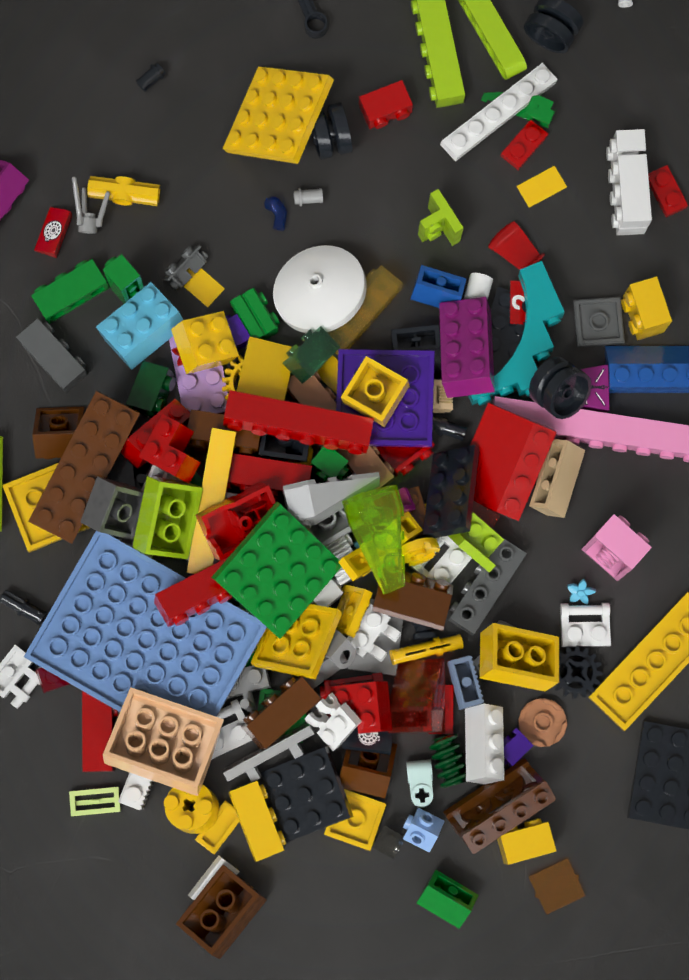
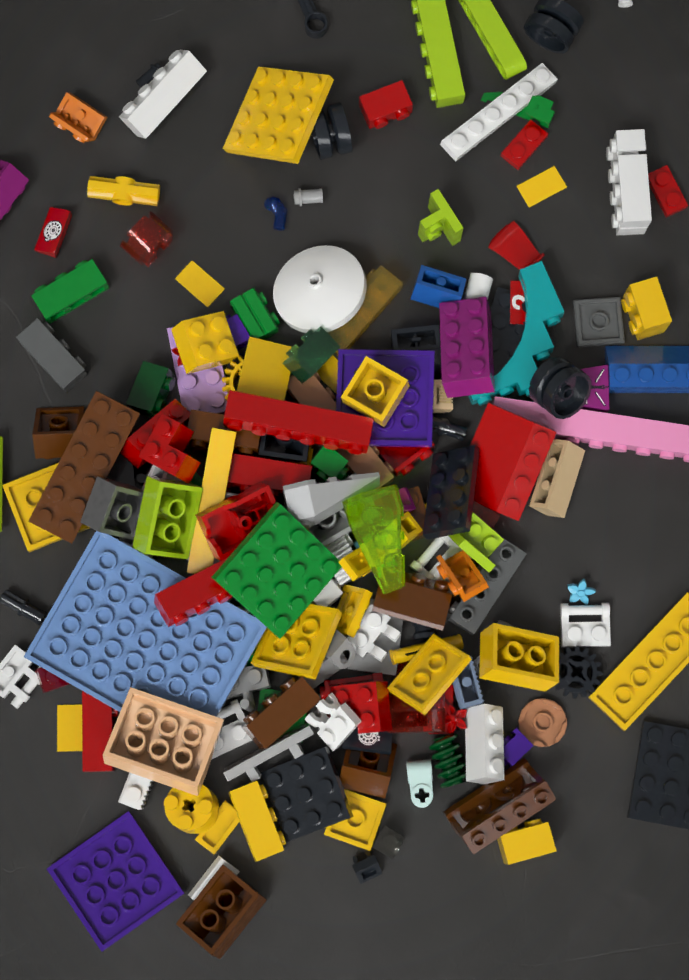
(69, 728): none -> yellow sticker
(73, 803): yellowish green tile -> none
(78, 118): none -> orange bracket
(86, 221): light grey plant -> none
(115, 881): none -> dark purple plate
(122, 278): green brick -> none
(140, 325): medium azure brick -> none
(147, 239): none -> clear red brick
(162, 93): none -> white brick
(191, 259): dark grey hinge -> none
(367, 868): none -> black tile
(420, 550): yellow tile -> none
(422, 829): light blue brick -> none
(429, 674): none -> yellow tile
(447, 899): green brick -> none
(455, 719): none -> red plant
(462, 574): none -> orange bracket
(556, 886): clear orange piece -> none
(617, 547): bright pink brick -> none

